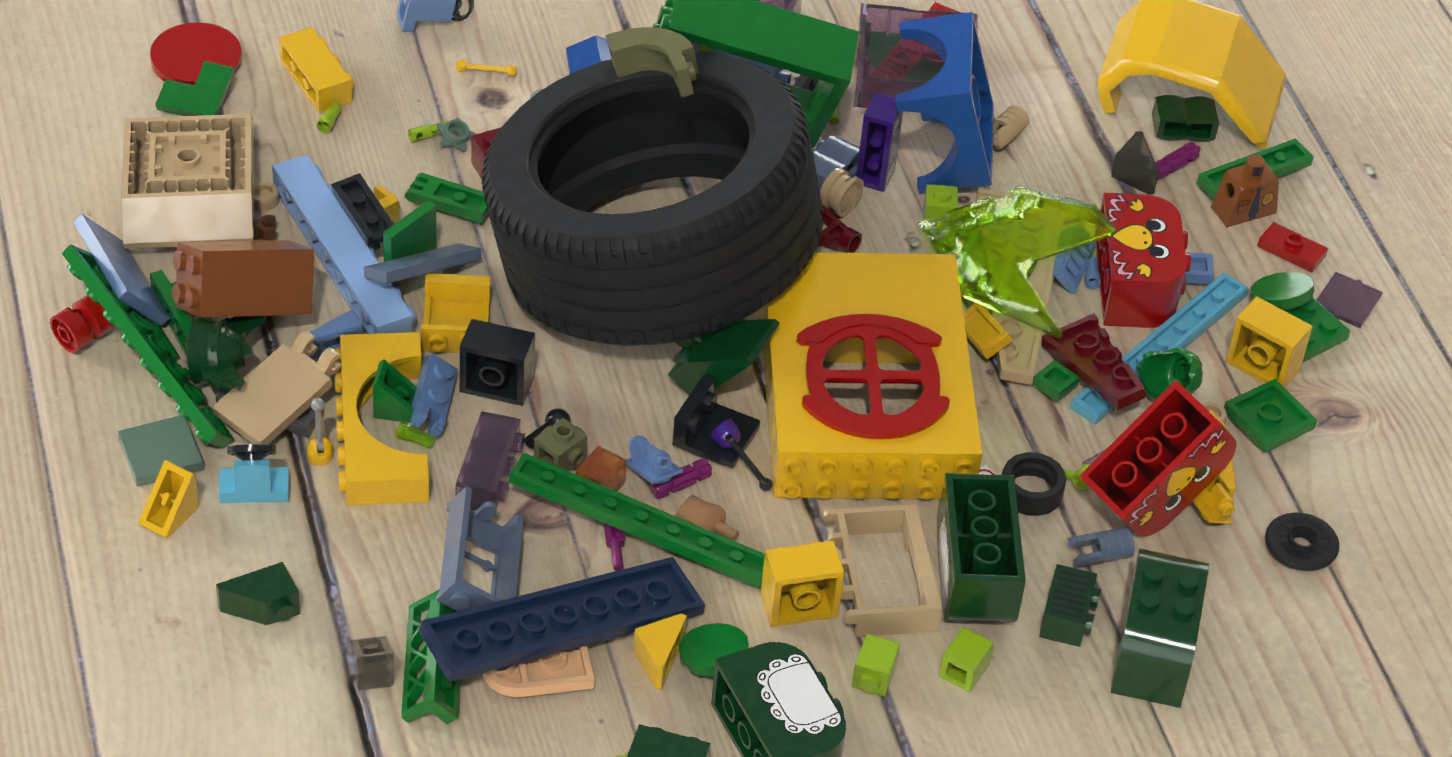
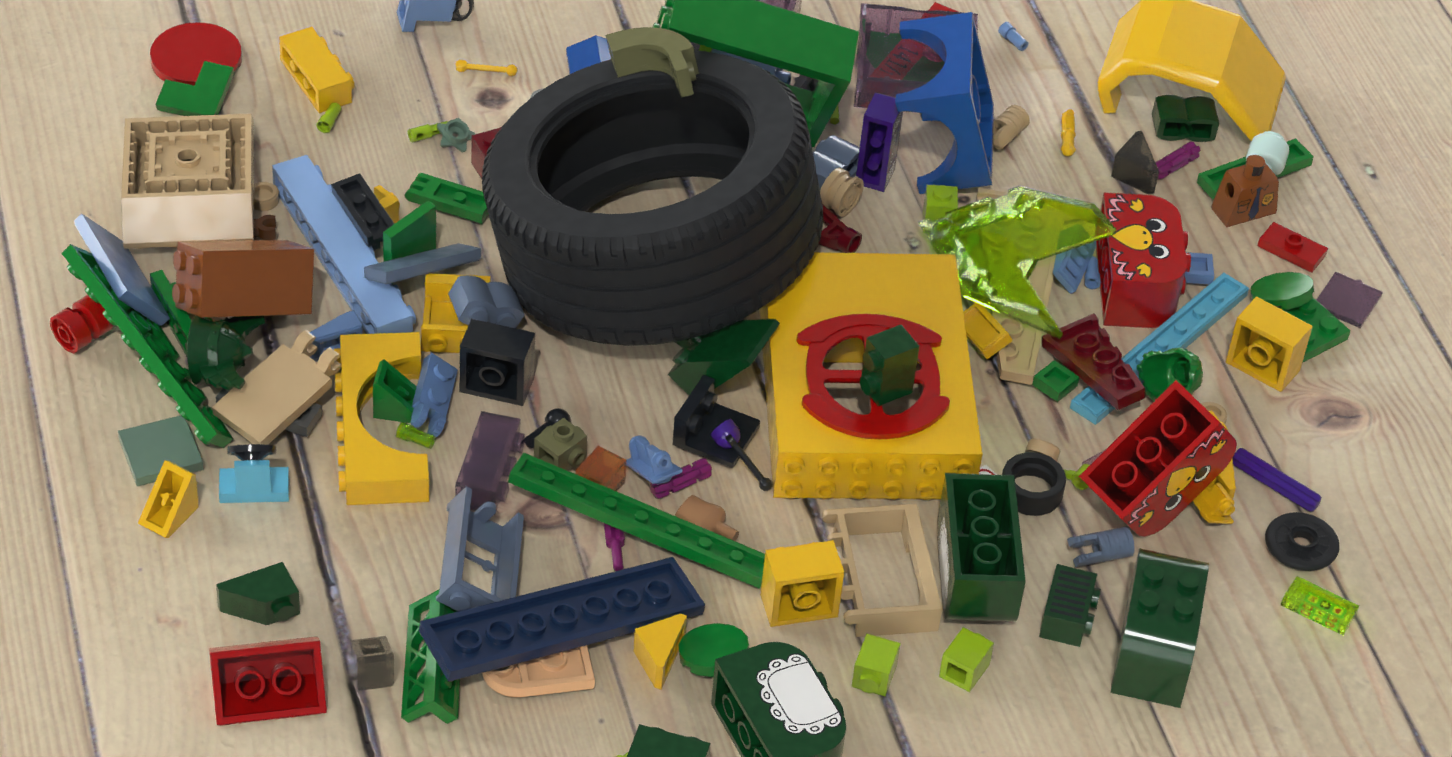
(267, 680): none -> red slope
(319, 443): hinge -> none
(485, 301): none -> sand blue brick
(889, 365): none -> dark green brick
(1010, 33): none -> medium blue piece
(1043, 447): none -> tan tile
(1068, 133): none -> yellow piece
(1270, 415): green plate -> none
(1272, 148): none -> light aqua head
(1276, 480): none -> dark purple axle
(1320, 605): none -> clear neon green tile

